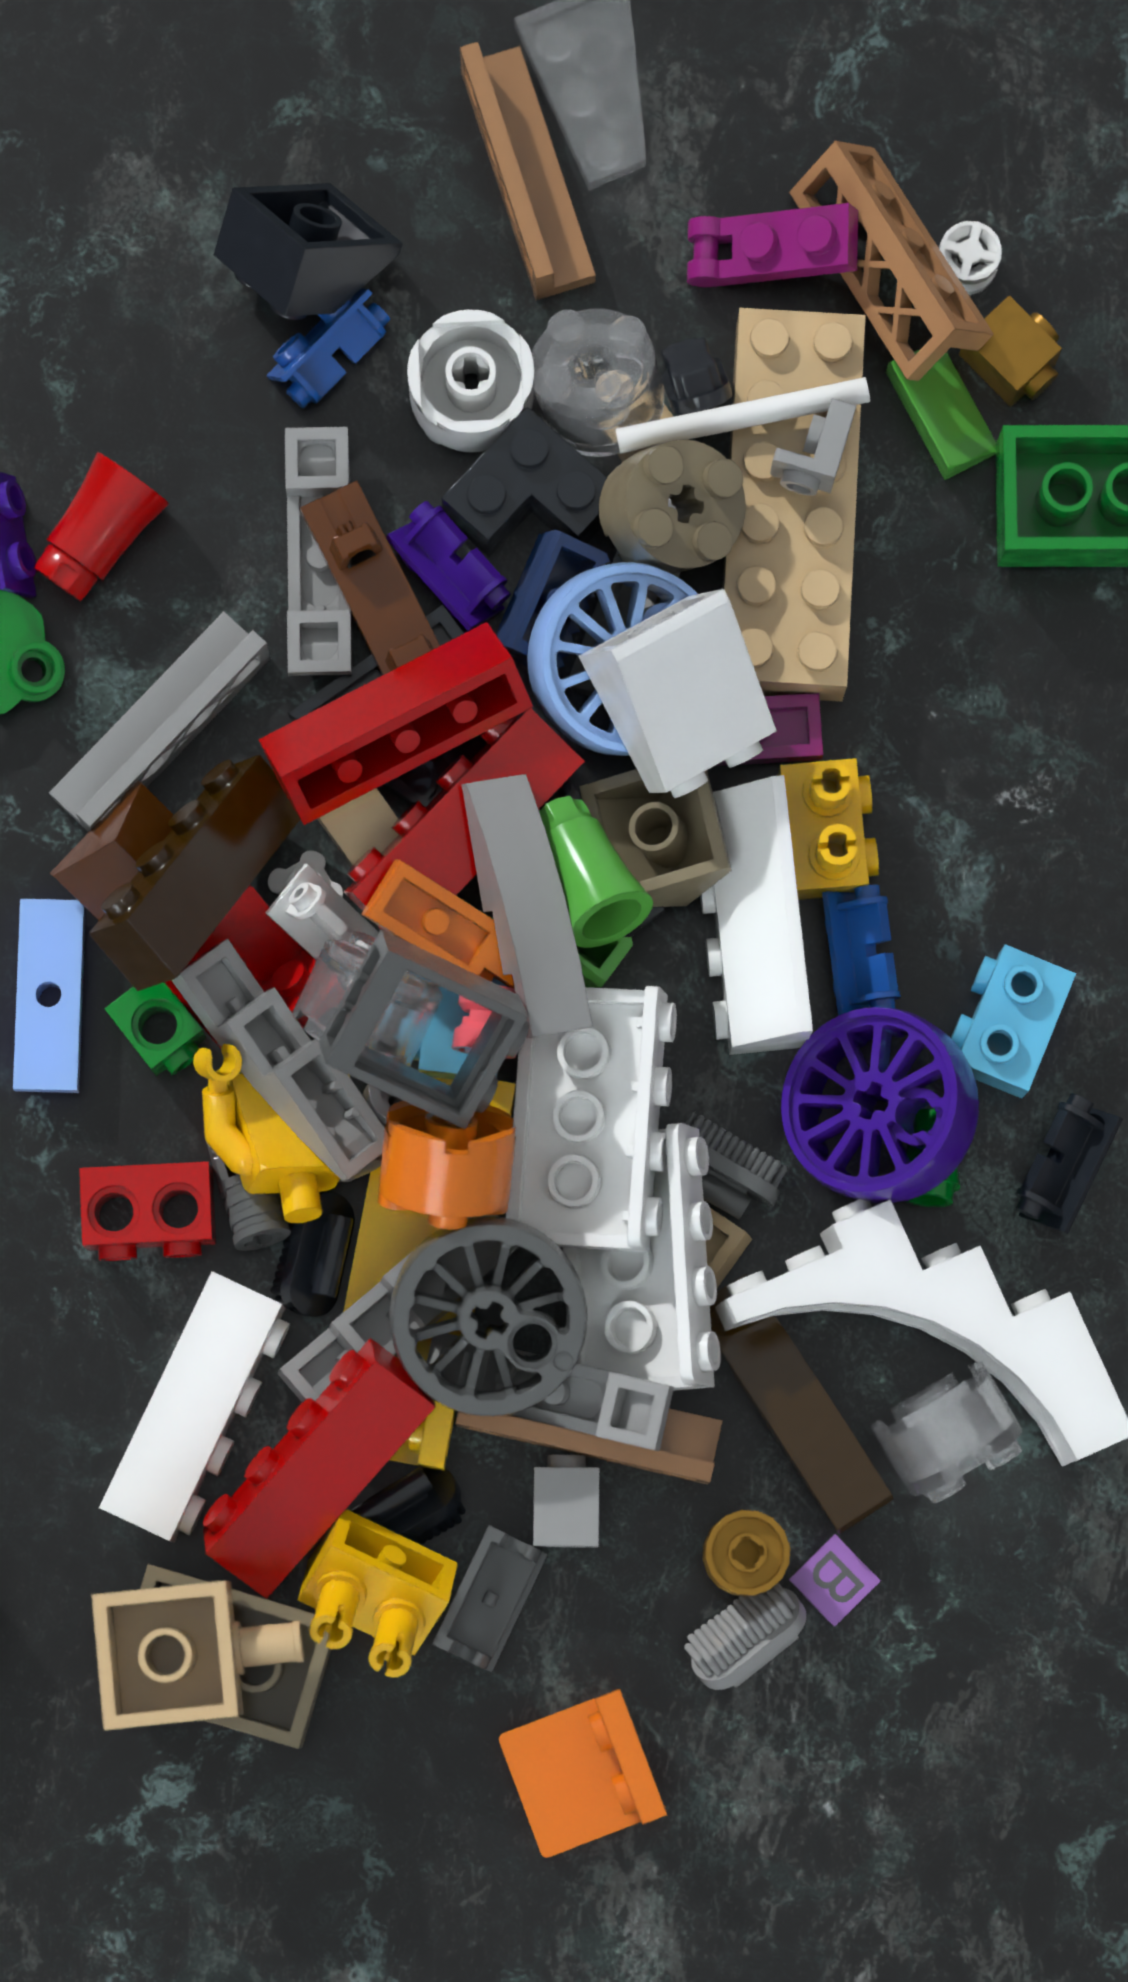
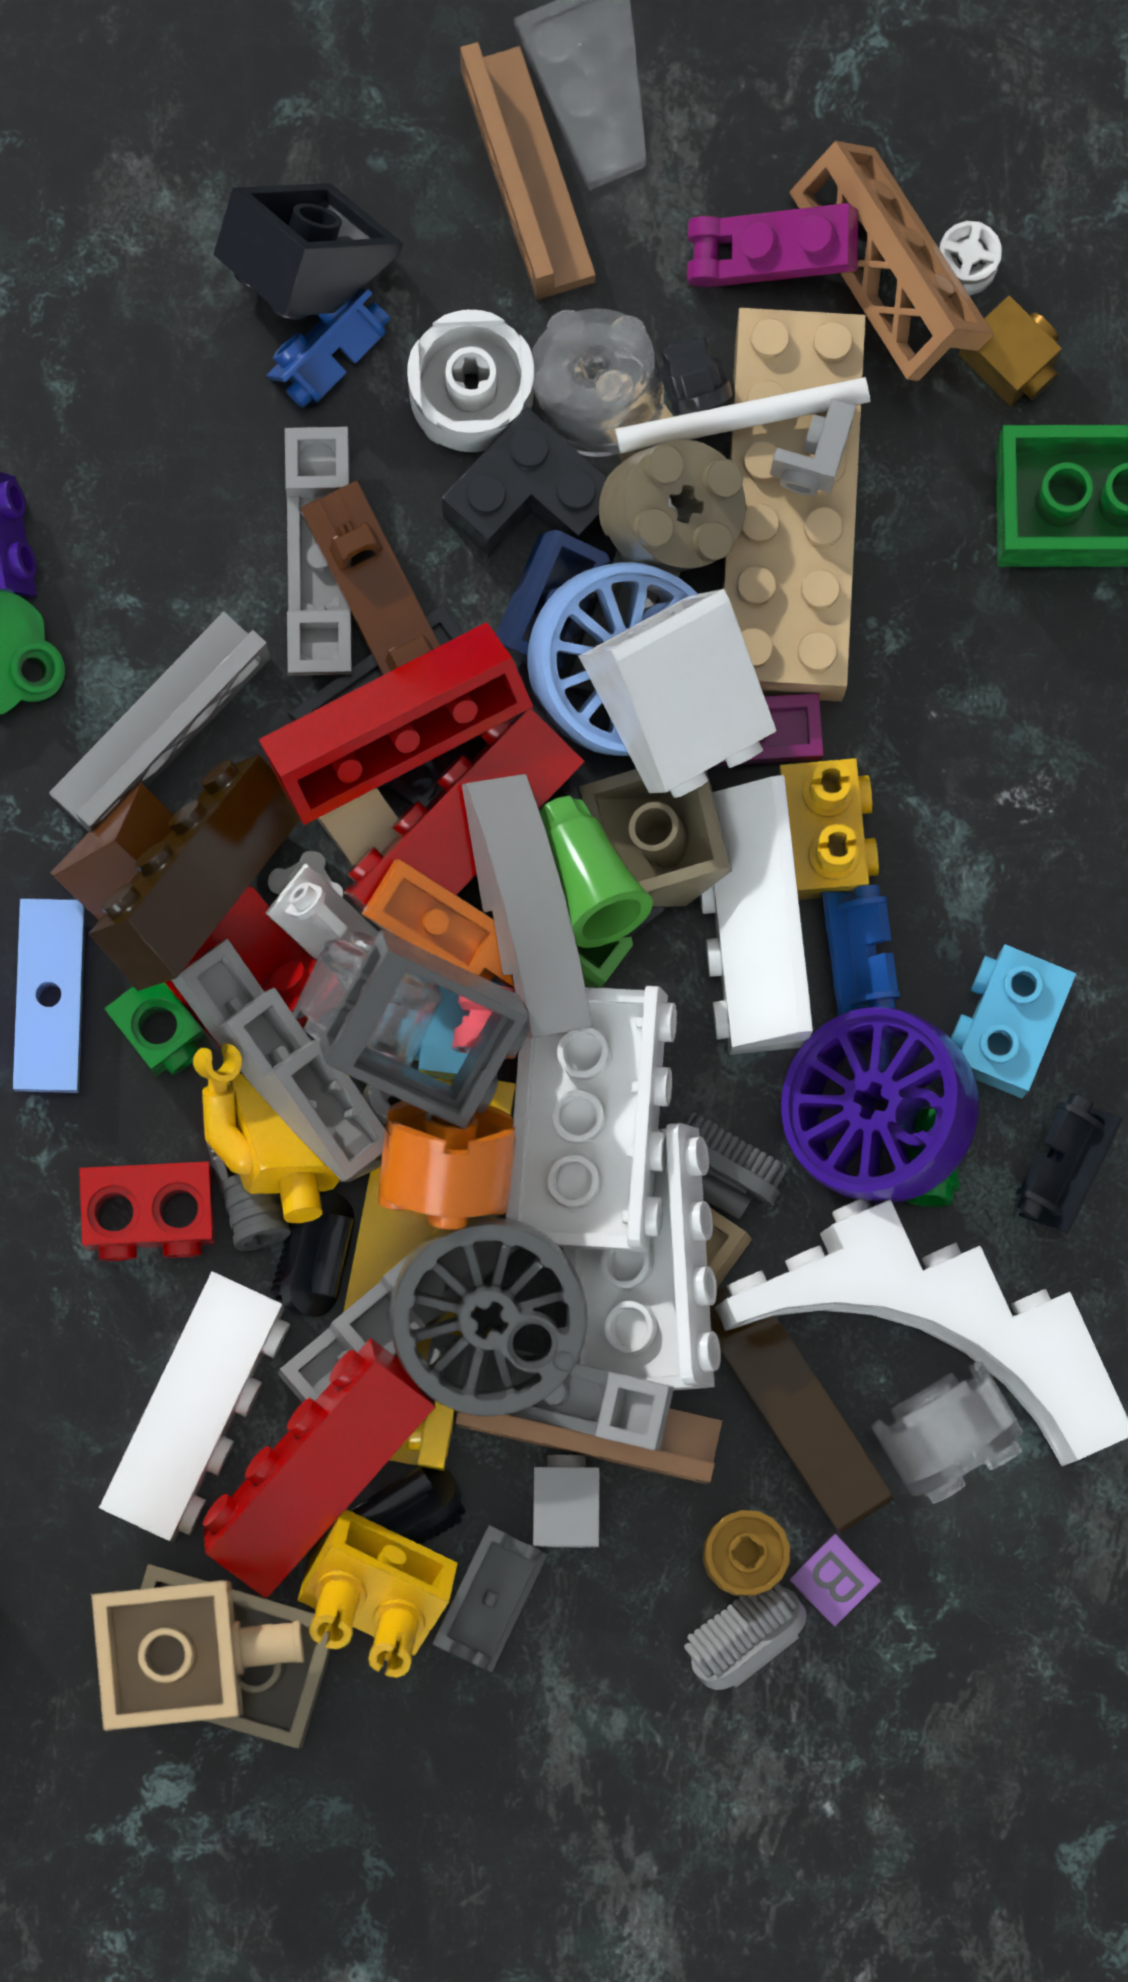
(98, 527): red plant -> none
(467, 587): dark purple hinge -> none
(581, 1774): orange bracket -> none
(944, 416): bright green slope -> none

